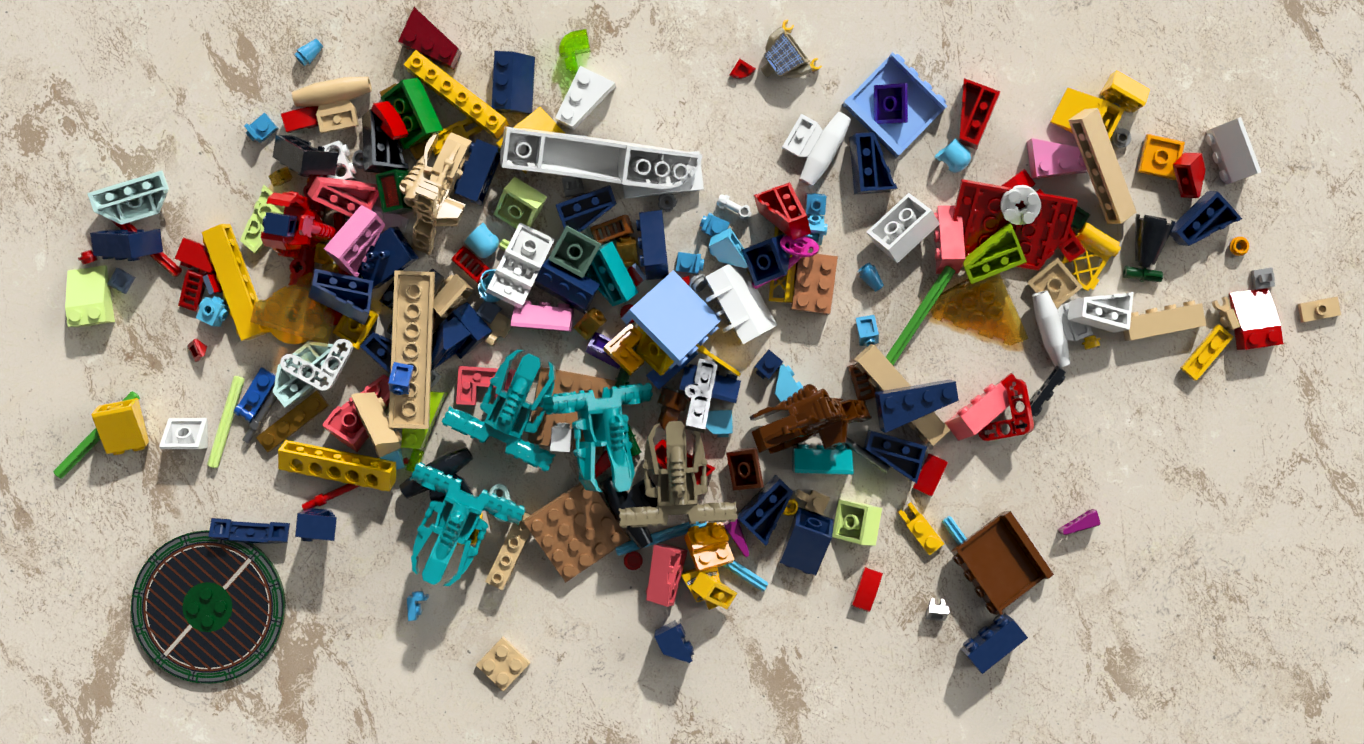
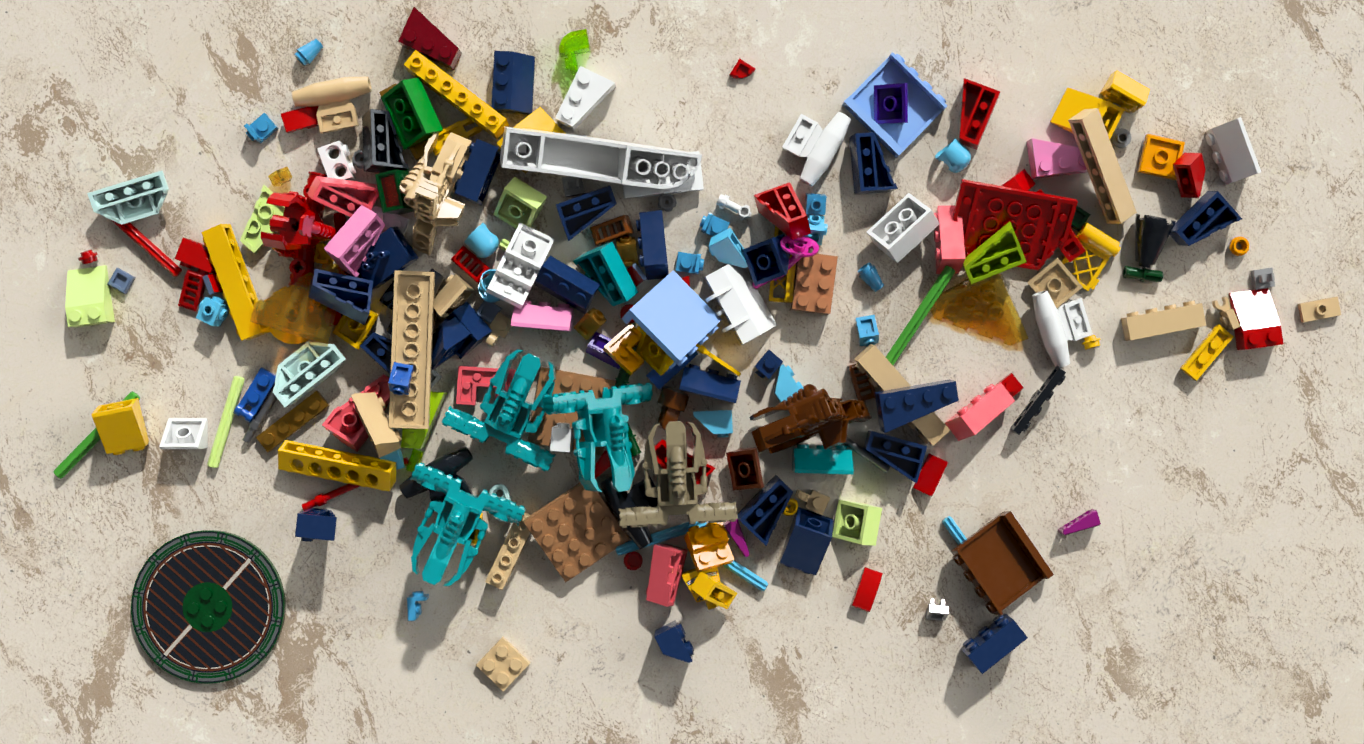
(126, 244): dark blue wedge -> none
(197, 349): red slope -> none
(249, 532): dark blue slope -> none
(279, 224): dark blue brick -> none
(303, 158): black wedge -> none
(324, 371): white beam -> none
(392, 122): red slope -> none
(574, 251): sand green slope -> none
(698, 282): light grey plate -> none
(700, 395): hinge -> none
(786, 56): dark tan torso -> none
(922, 530): yellow hinge -> none
(1014, 196): white plate -> none
(1017, 417): red beam -> none
(1103, 312): white wedge -> none

